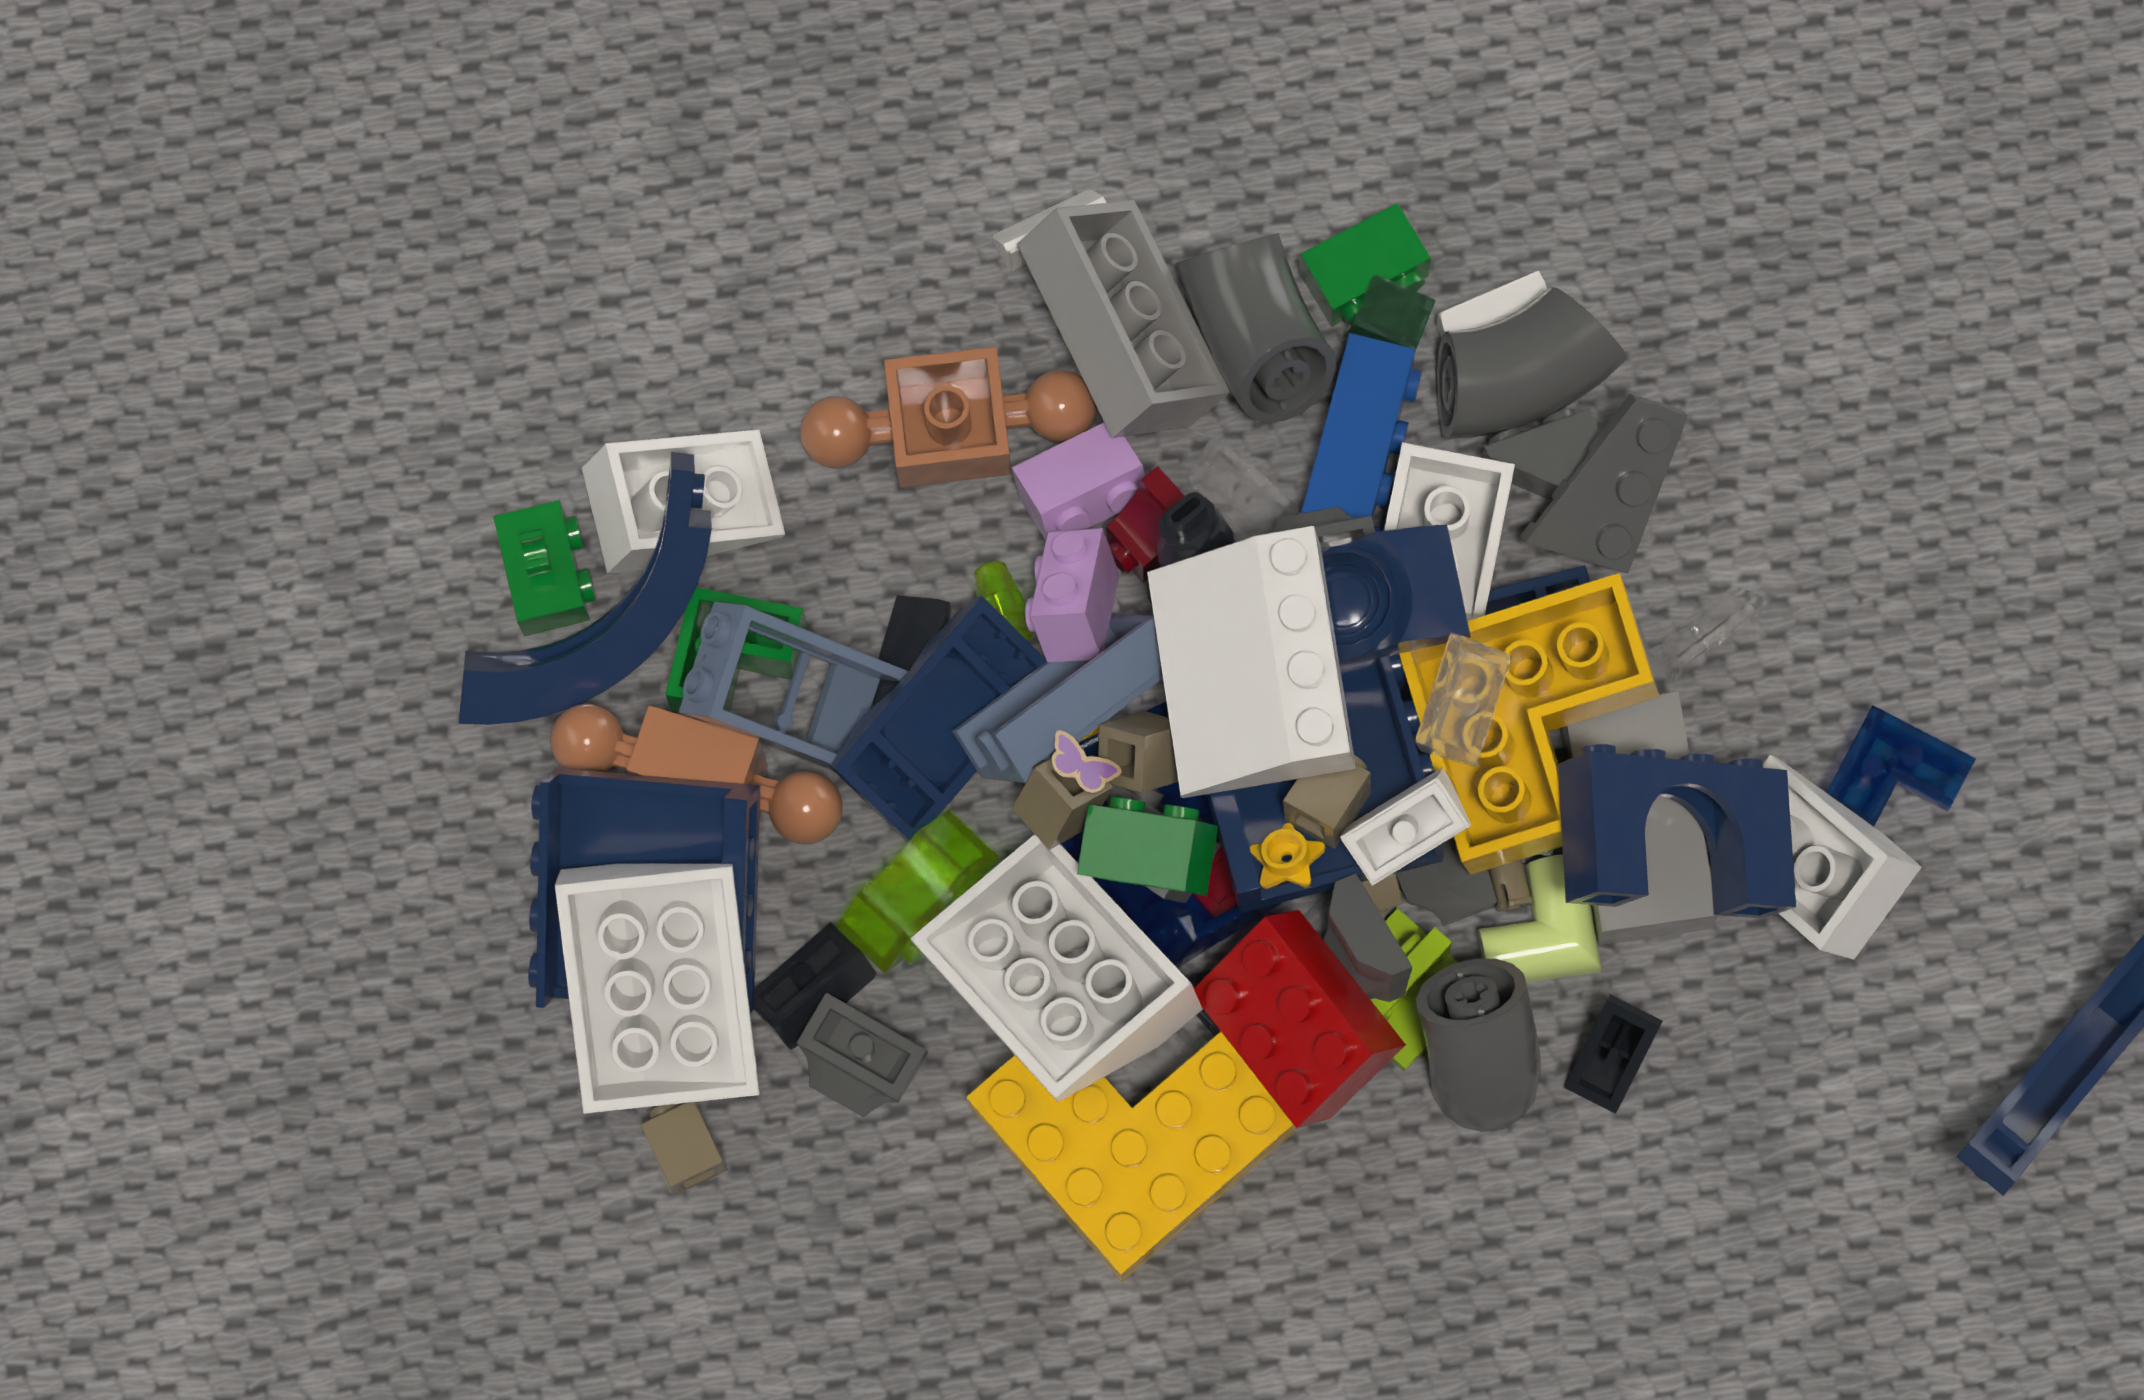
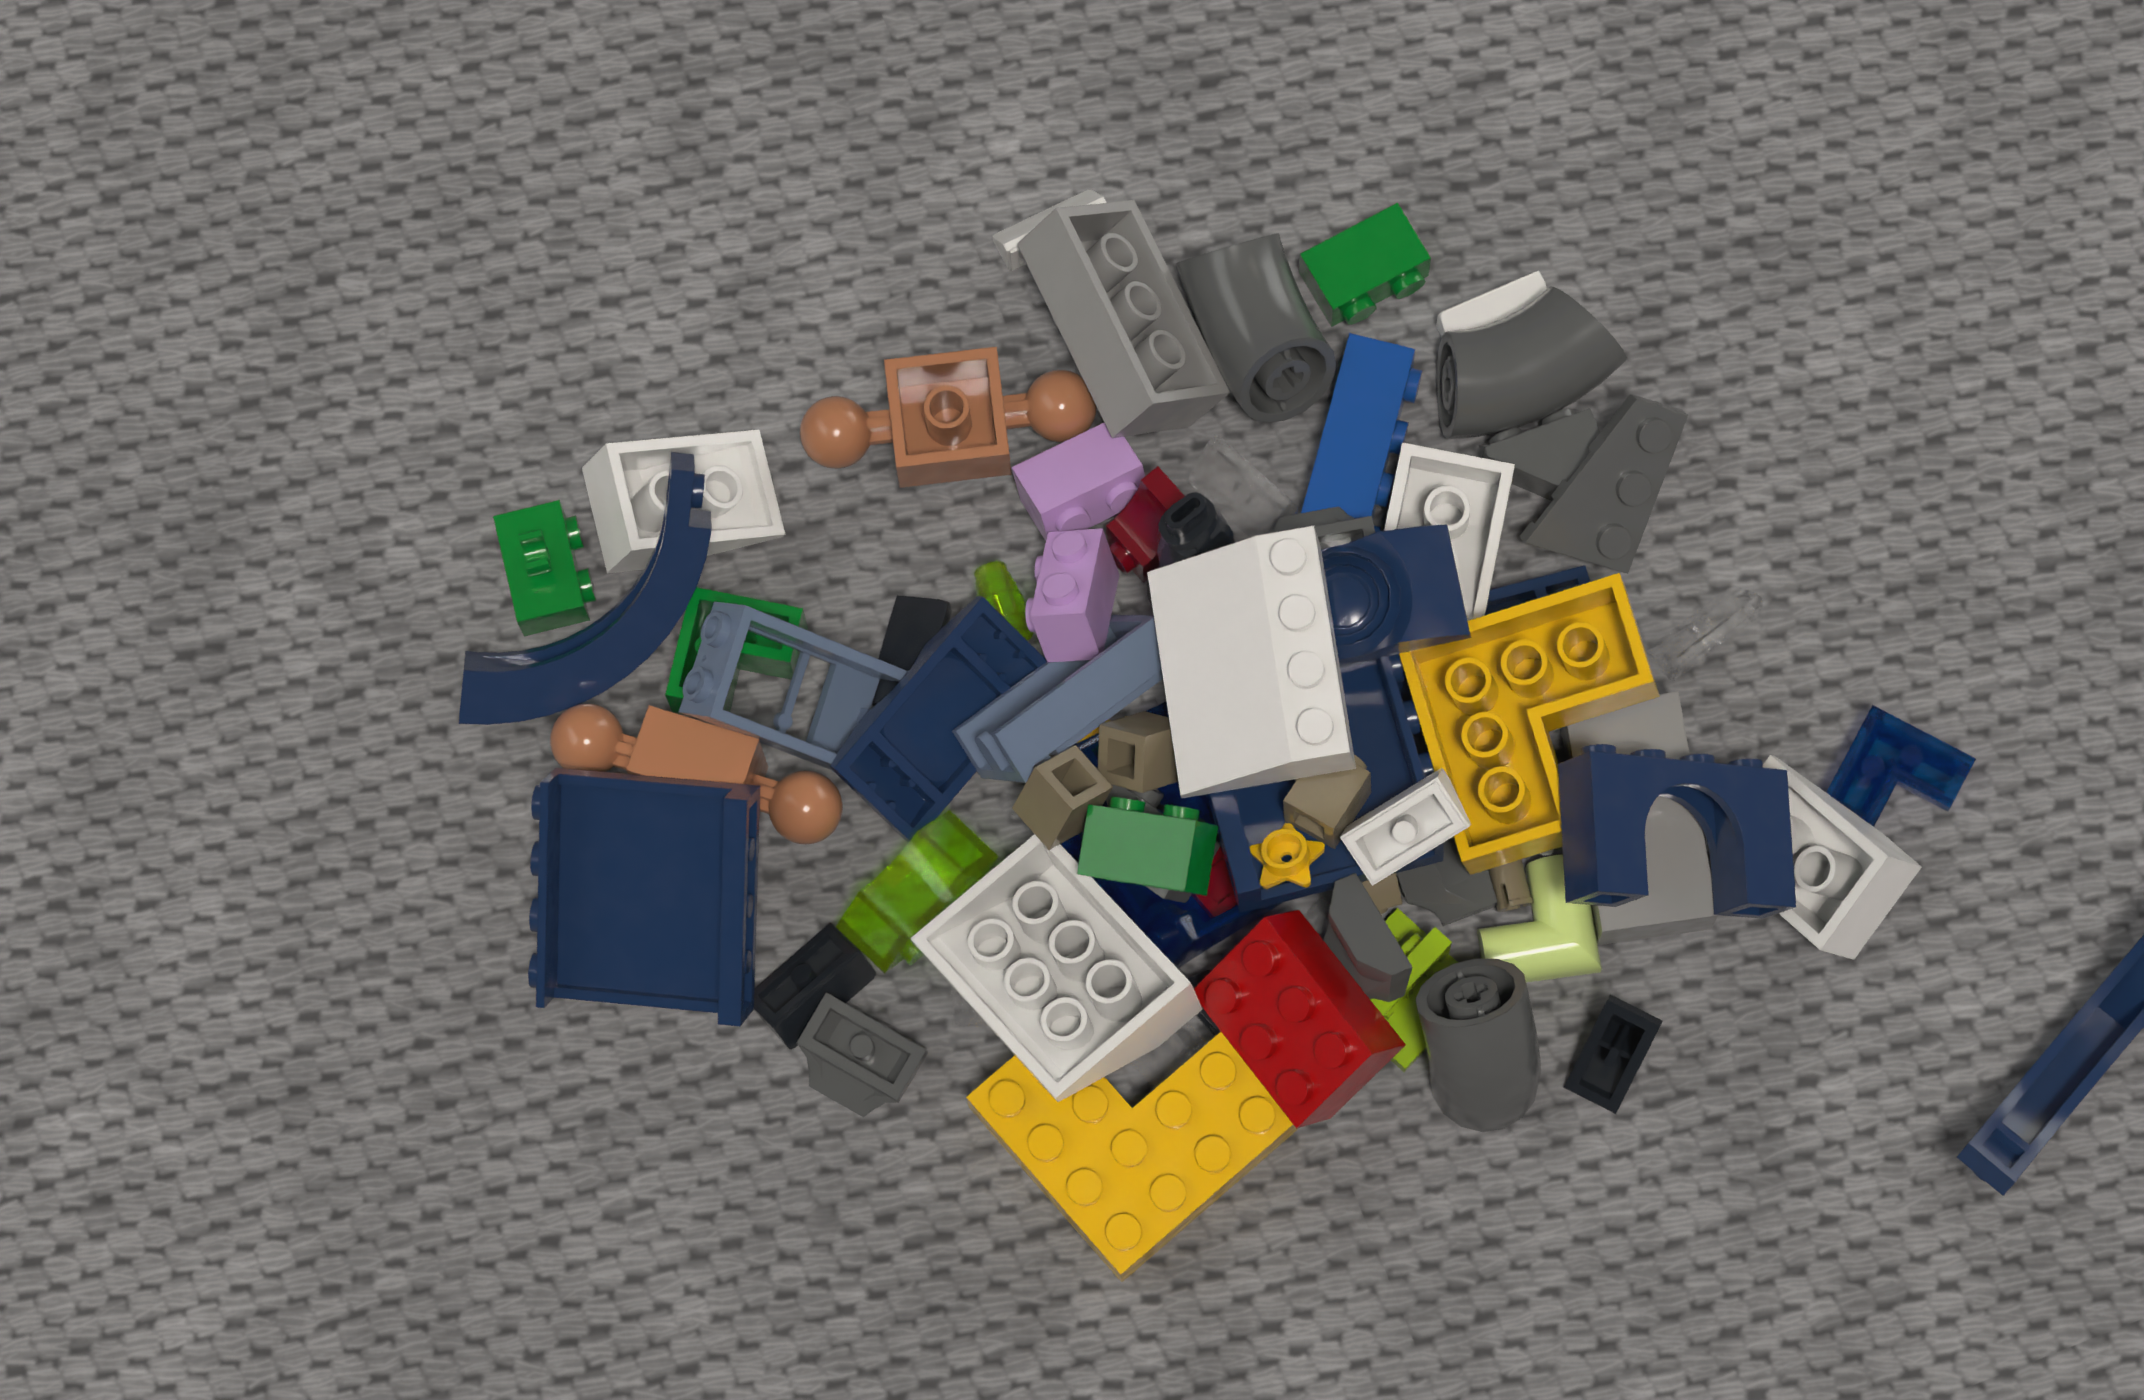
(656, 984): white slope -> none
(683, 1145): dark tan brick -> none
(1088, 771): medium lavender sticker -> none
(1391, 313): clear green panel -> none
(1462, 700): clear slope -> none

